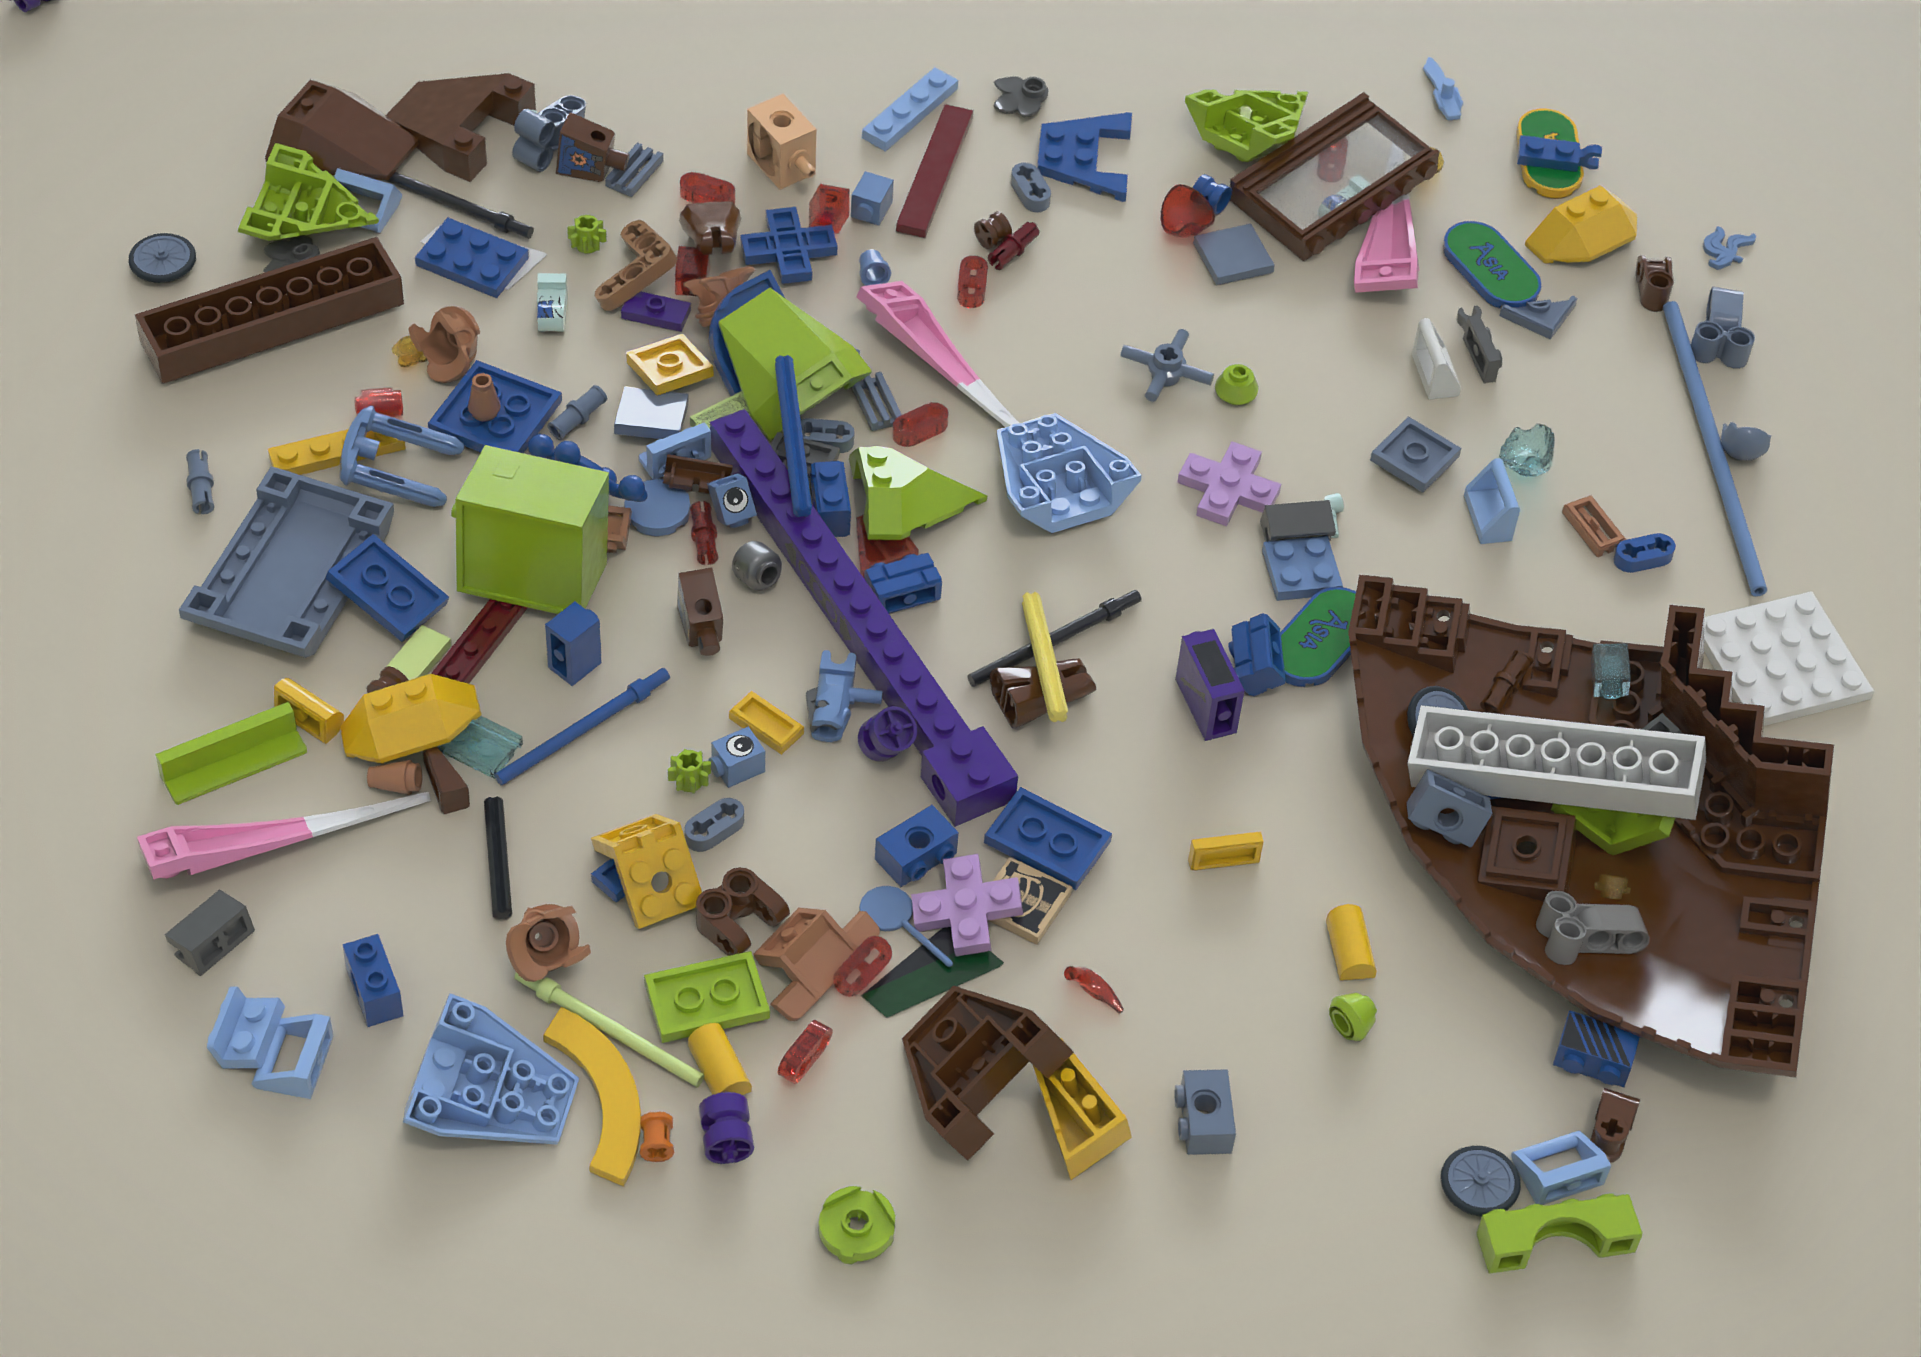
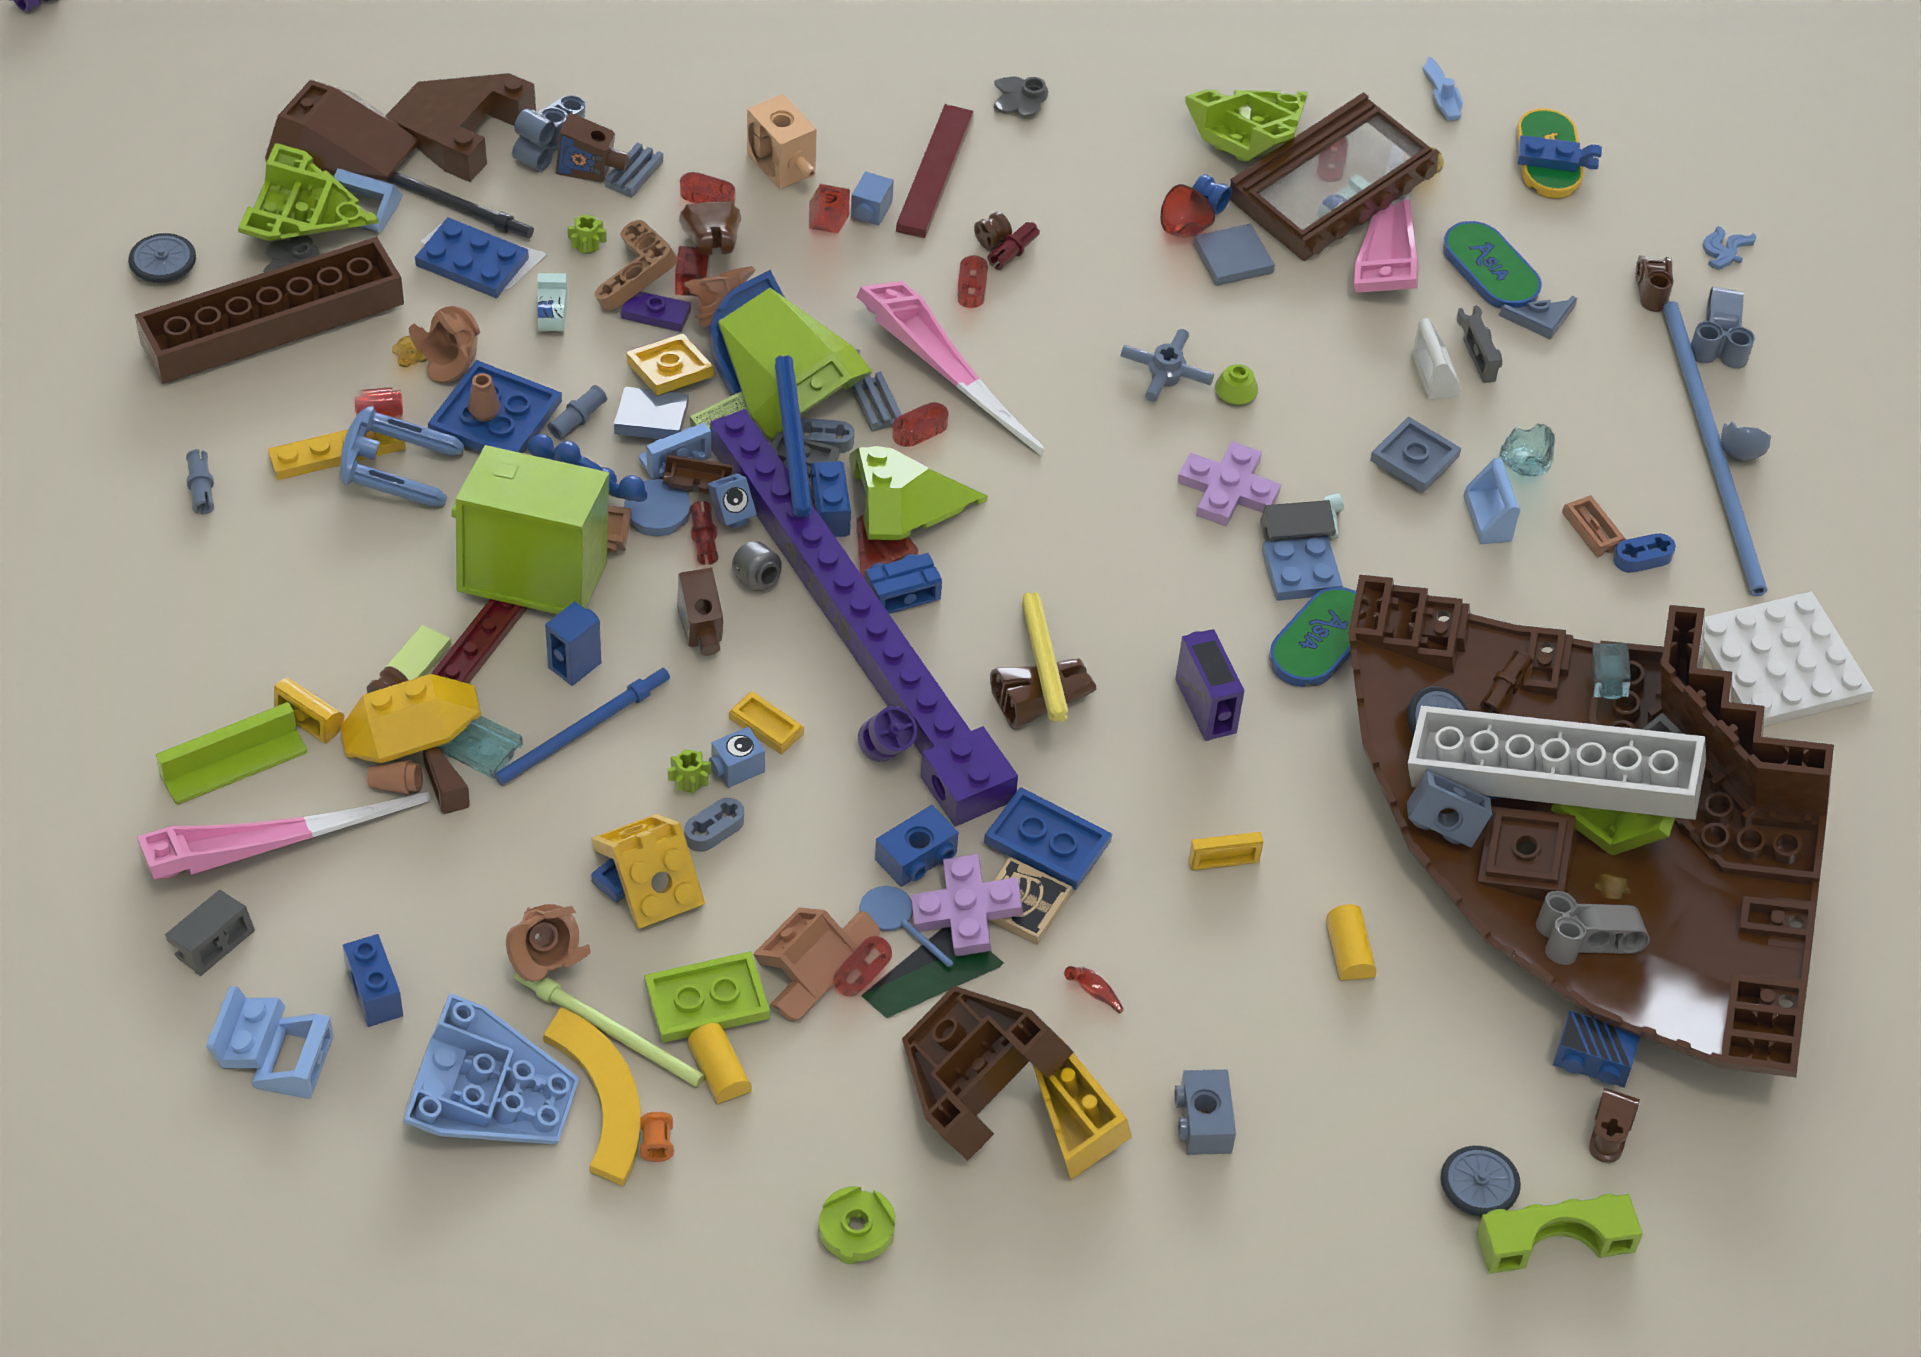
(276, 564): sand blue slope -> none
(387, 587): blue plate -> none
(498, 858): black axle -> none
(726, 1128): dark purple wheel -> none
(756, 899): reddish brown piece -> none
(788, 245): blue plate -> none
(805, 1051): clear red beam -> none
(830, 701): medium blue piece -> none
(873, 268): medium blue piece -> none
(909, 109): light blue plate -> none
(1020, 174): sand blue beam -> none
(1062, 473): light blue wedge -> none
(1071, 150): blue wing -> none
(1107, 611): black bar -> none
(1258, 654): blue brick -> none
(1352, 1015): lime cone -> none
(1564, 1180): light blue tile -> none
(1584, 228): yellow wedge -> none

